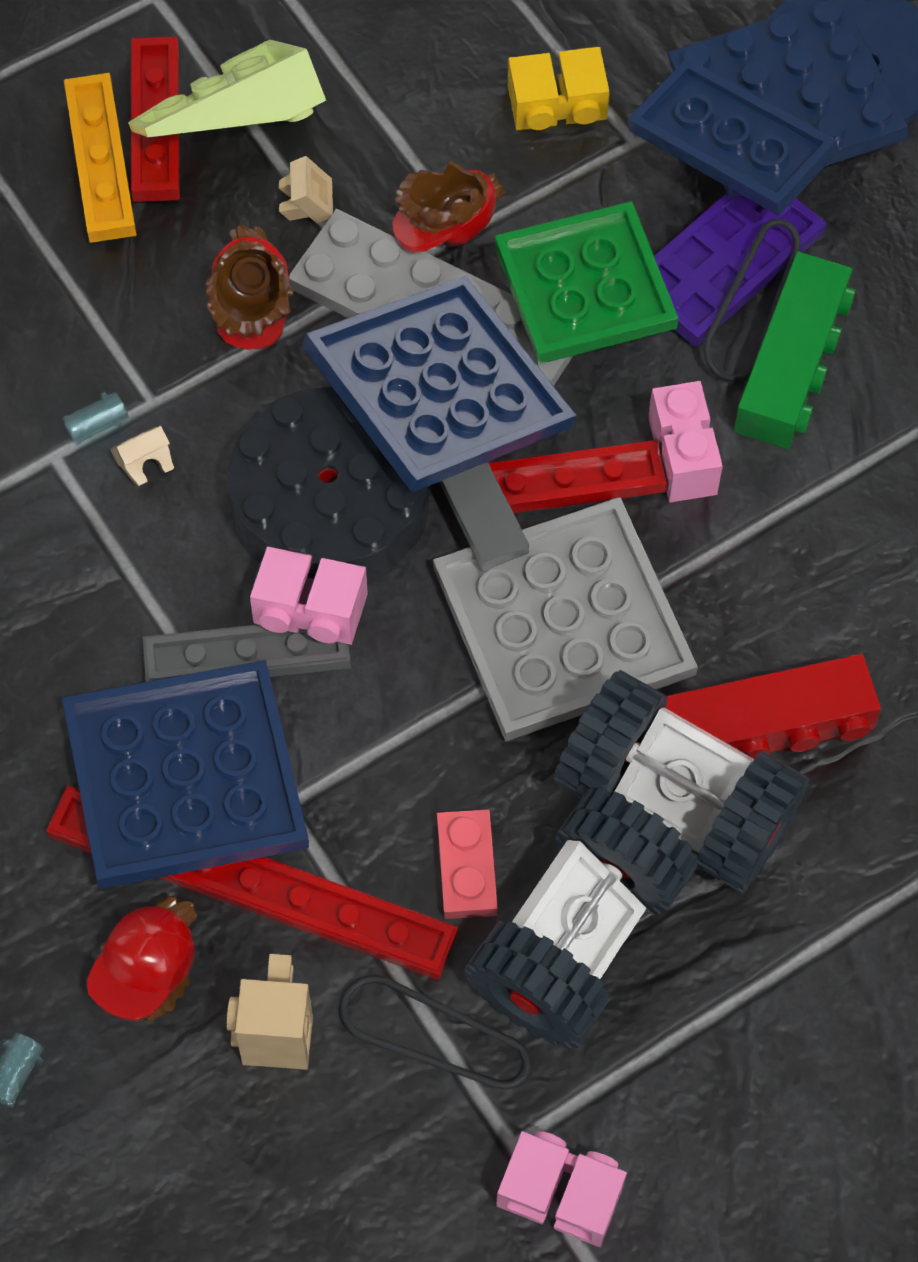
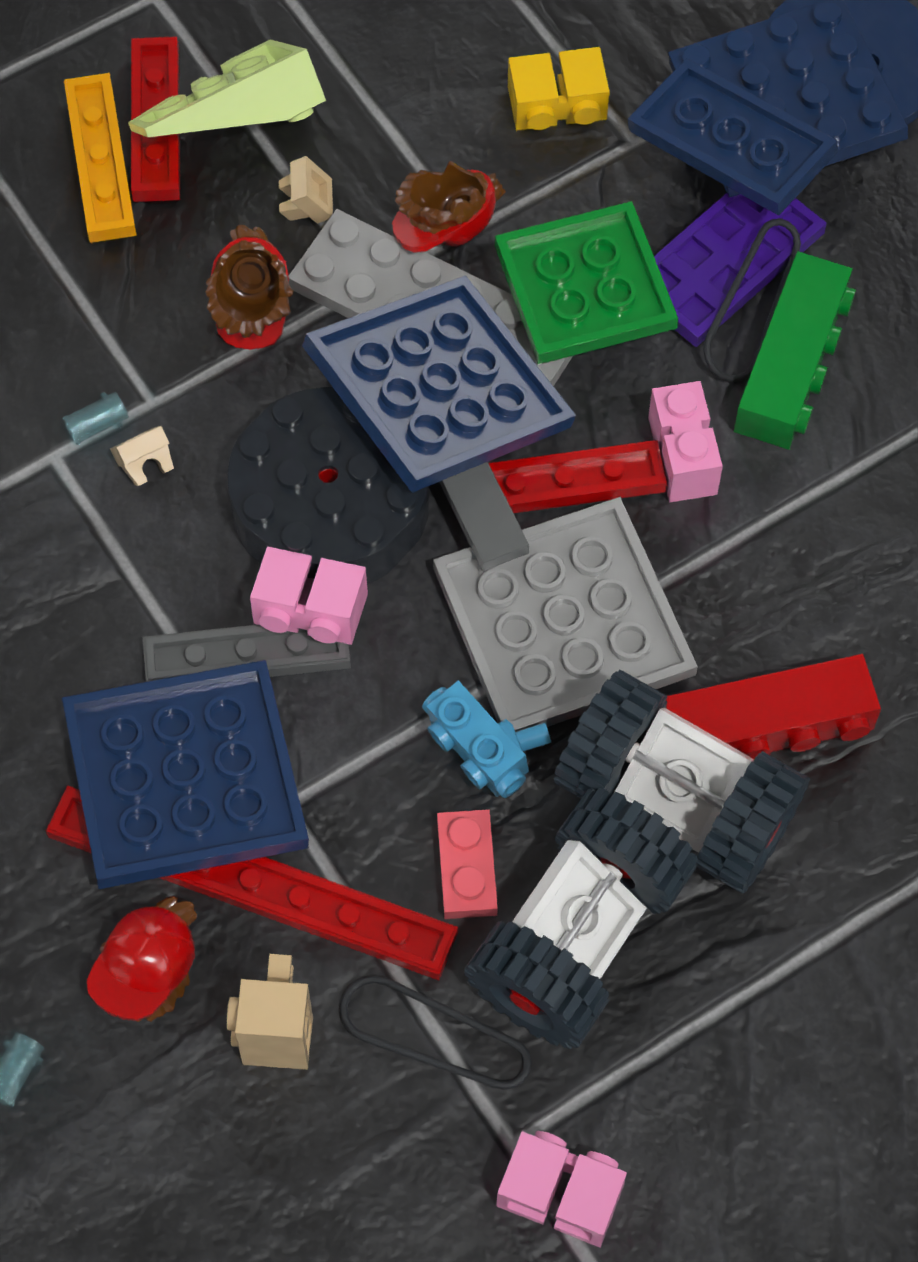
(489, 748): none -> dark azure brick

